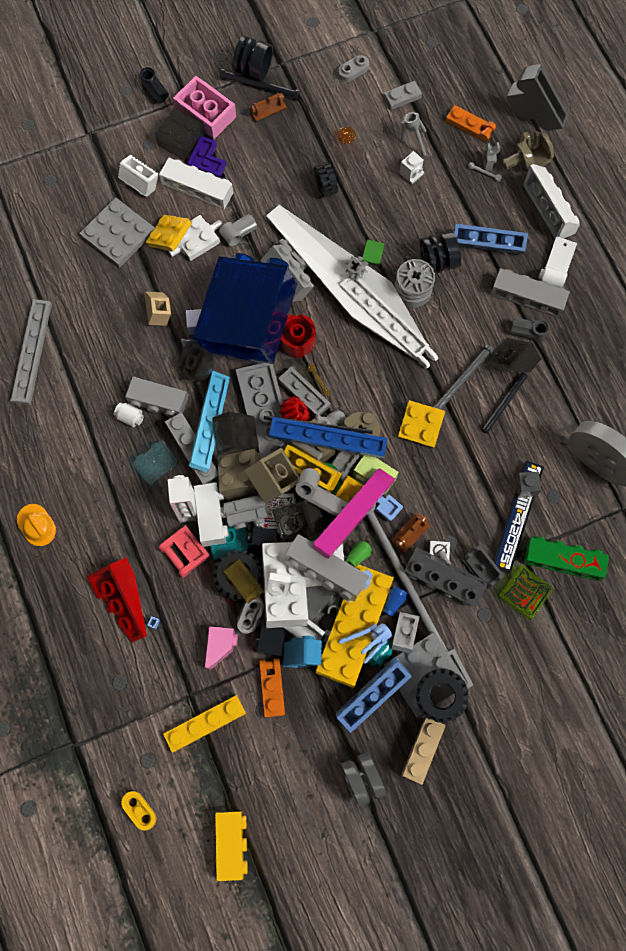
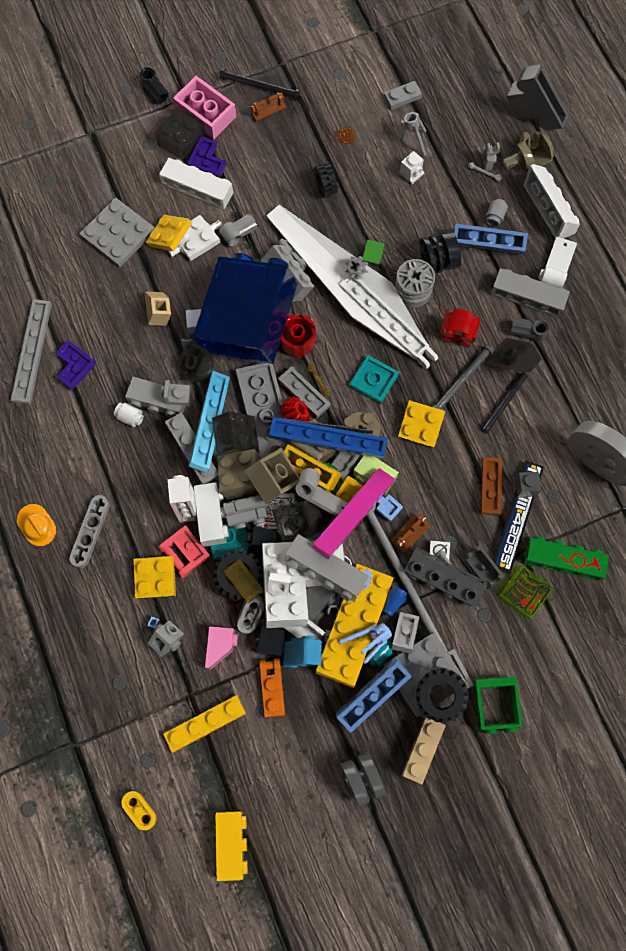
(78, 364): none -> dark purple plate
(93, 532): none -> light grey beam
(119, 591): red wedge -> none
(138, 175): white brick -> none
(154, 577): none -> yellow plate
(155, 462): clear light blue bracket -> none
(165, 638): none -> light grey brick
(176, 394): none -> light grey bracket
(252, 58): black wheel -> none
(334, 418): light grey animal -> none
(356, 67): light grey plate -> none
(359, 553): bright green cone -> none
(374, 379): none -> teal tile
(460, 327): none -> red brick
(470, 123): orange plate -> none
(491, 486): none -> dark orange plate
(496, 212): none -> light grey brick
(510, 682): none -> green window

